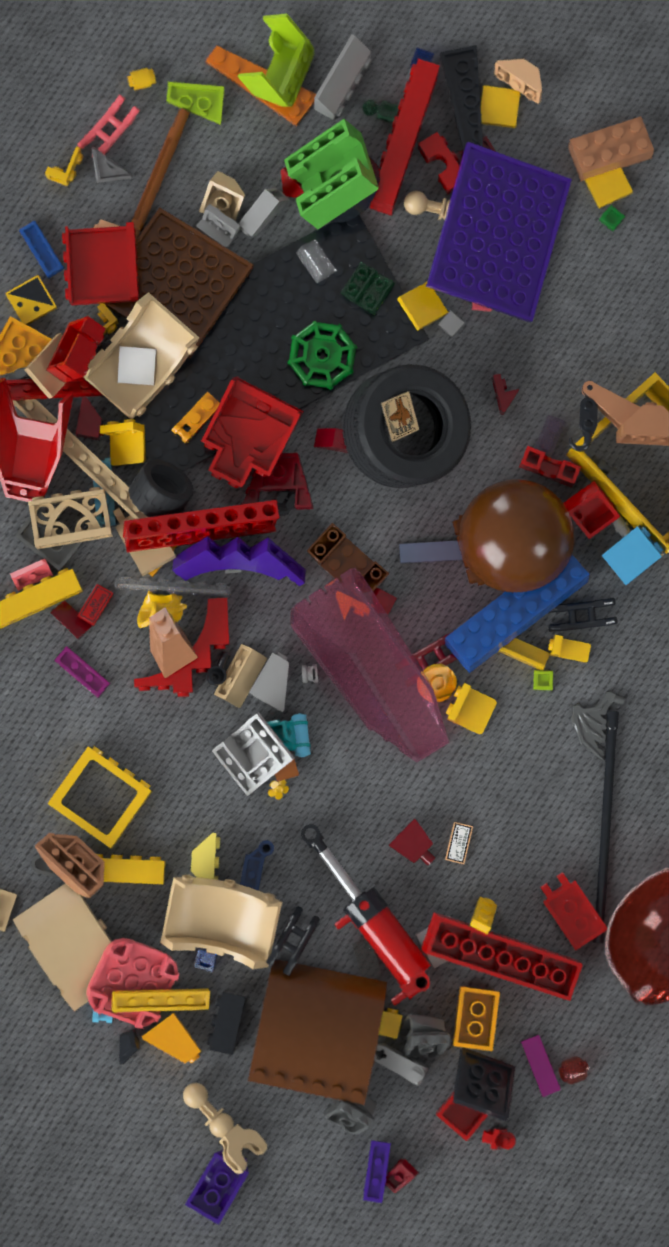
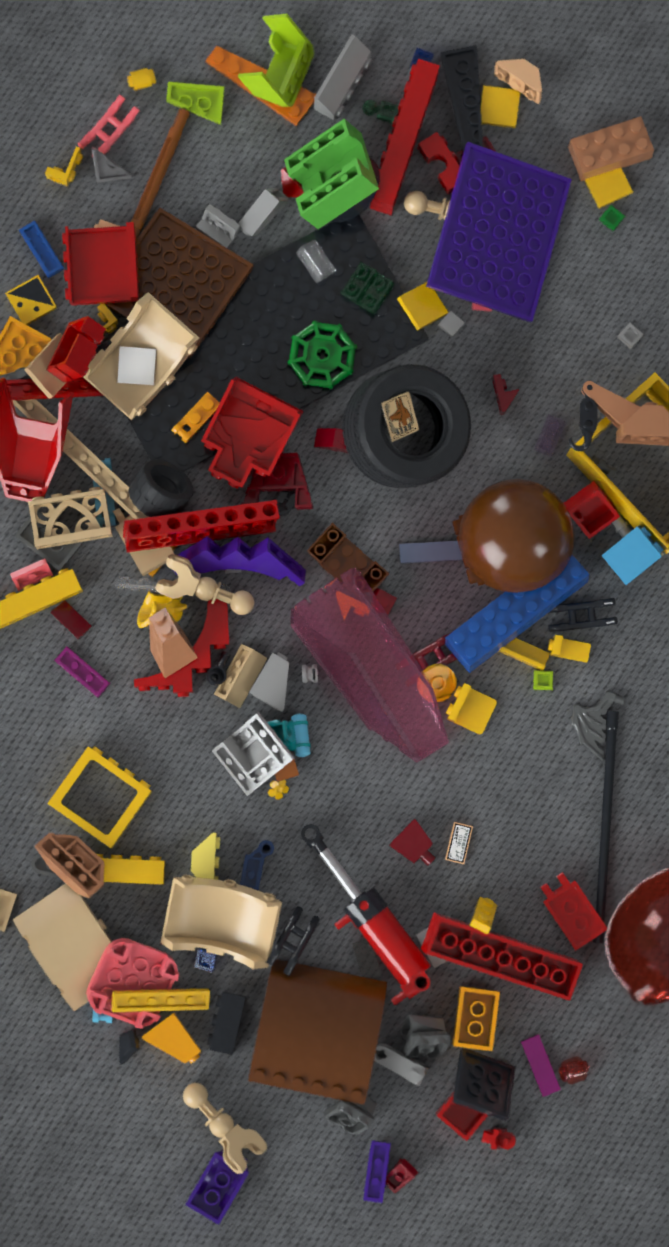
(88, 421): dark red slope -> none
(95, 605): red tile -> none
(126, 442): yellow bracket -> none
(204, 588): none -> tan piece
(223, 194): tan slope -> none
(390, 1023): yellow brick -> none
(558, 471): red arch -> none
(630, 335): none -> light grey tile

